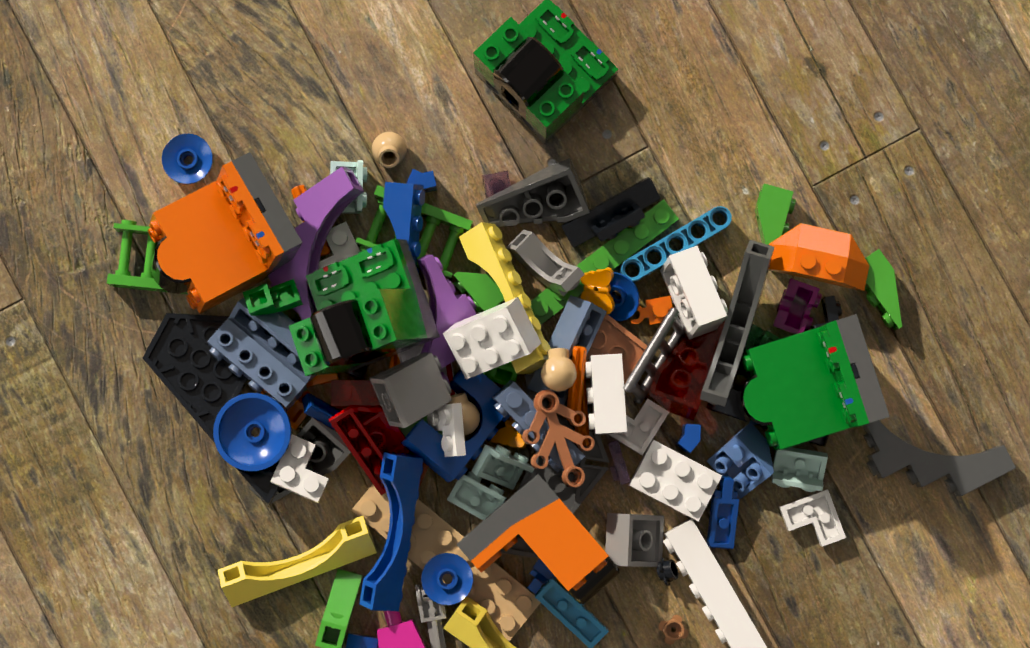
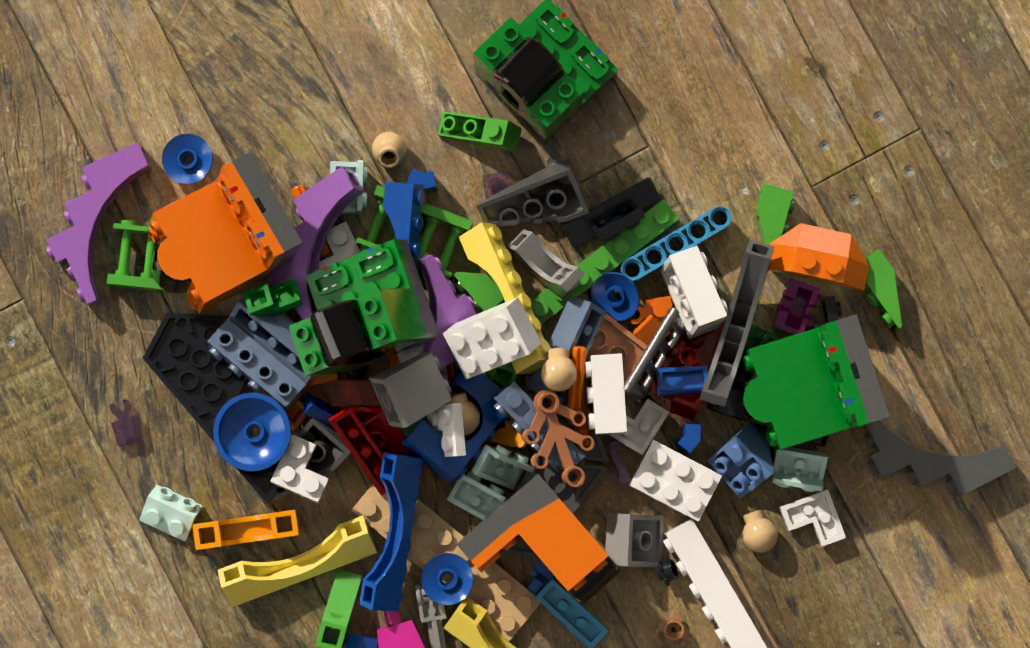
(76, 245): none -> medium lavender arch
(127, 428): none -> plate
(170, 512): none -> light aqua bracket
(247, 529): none -> light orange arch
(480, 131): none -> bright green slope
(601, 297): light orange animal -> none
(647, 329): none -> orange tile
(681, 380): none -> blue tile
(723, 515): blue hinge -> none
(759, 533): none -> tan piece

